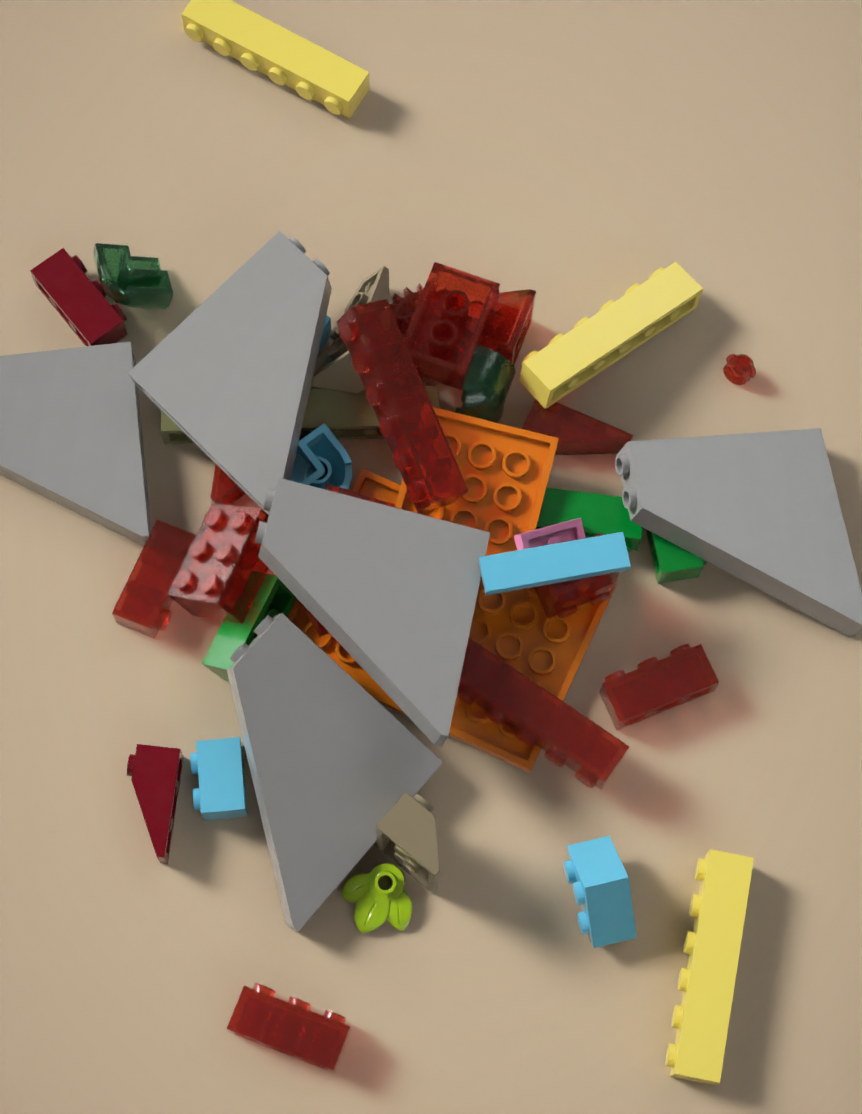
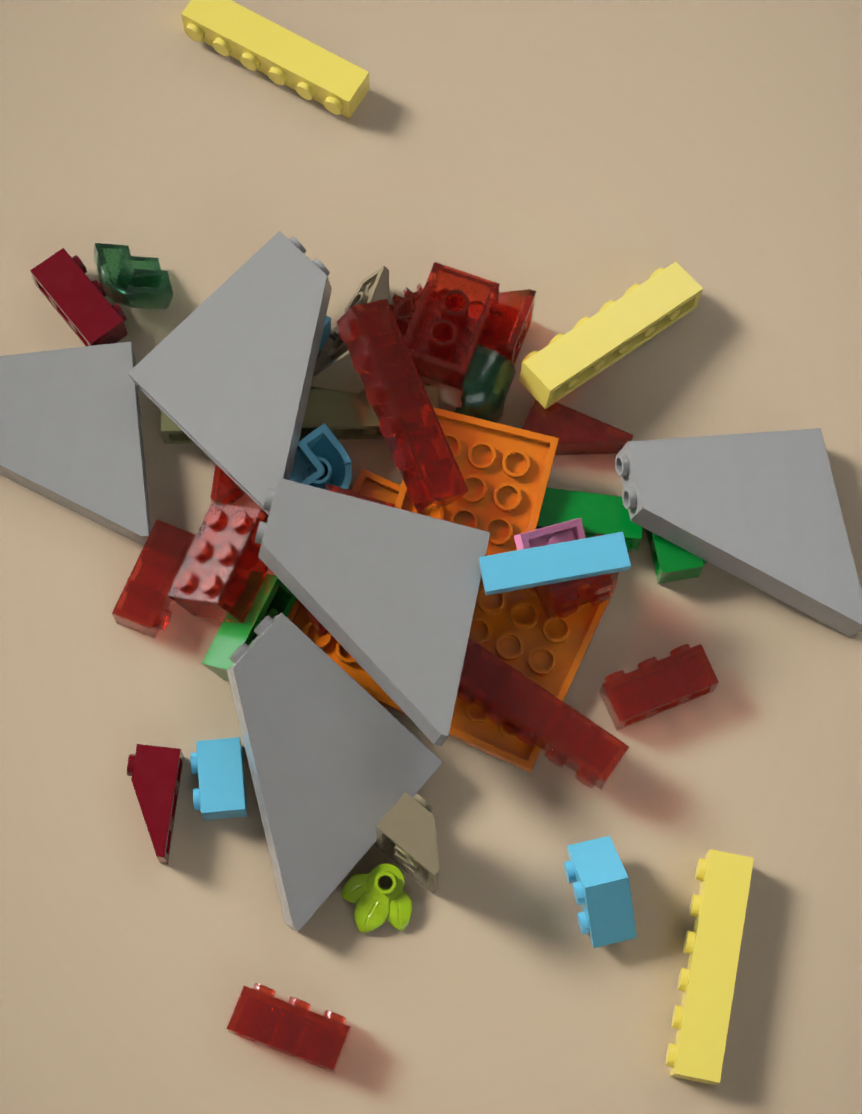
(739, 369): clear red plate -> none

